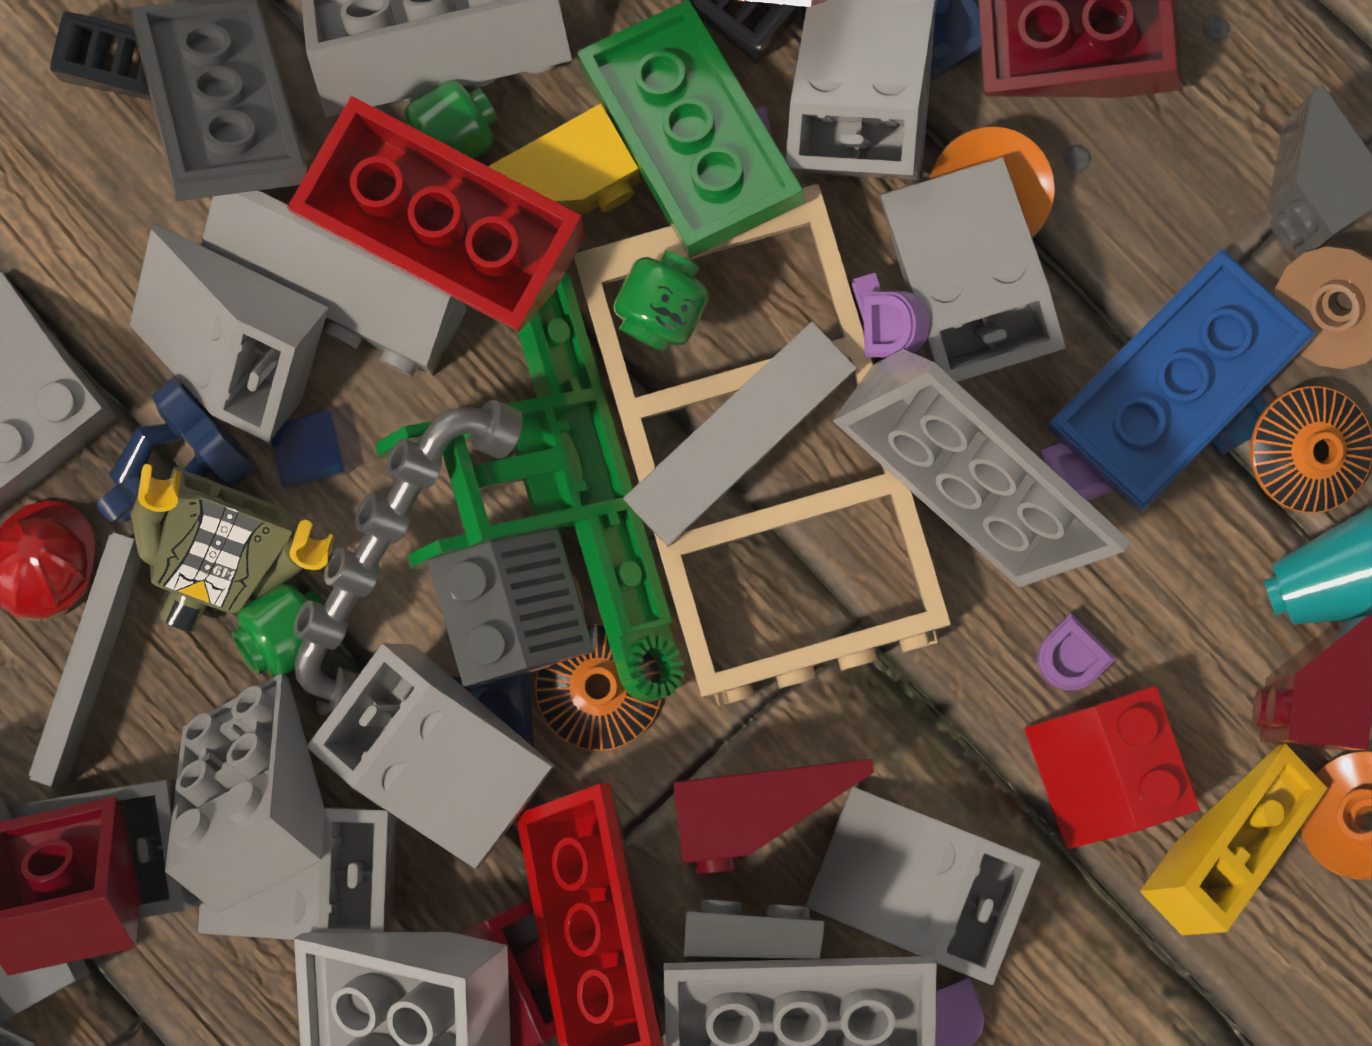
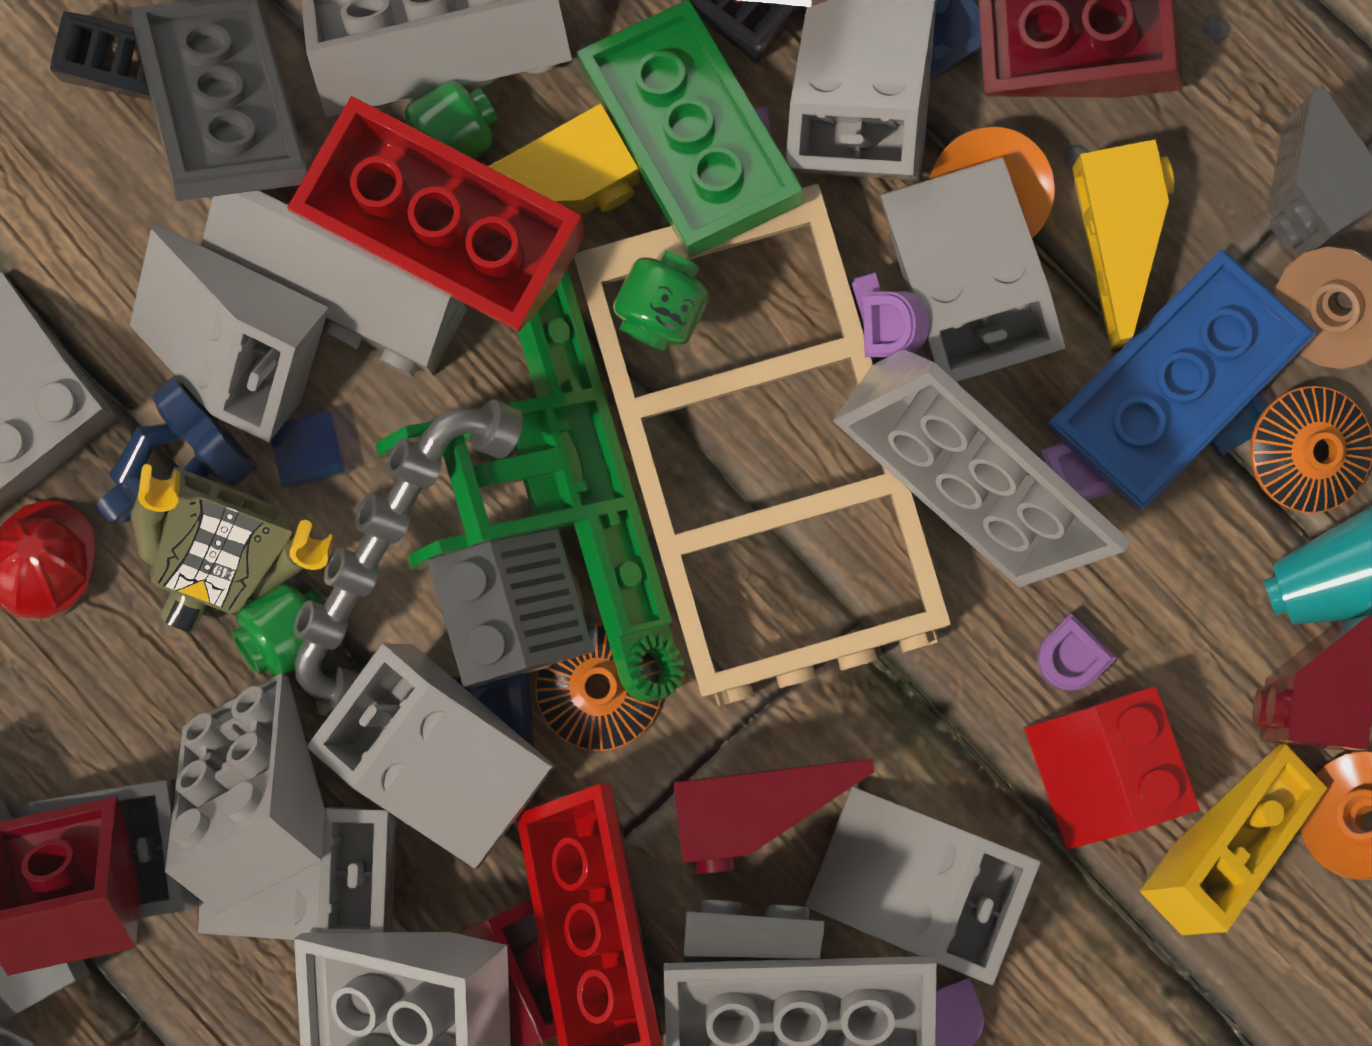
(87, 662): light grey tile -> none
(739, 434): light grey tile -> none
(1123, 213): none -> yellow slope

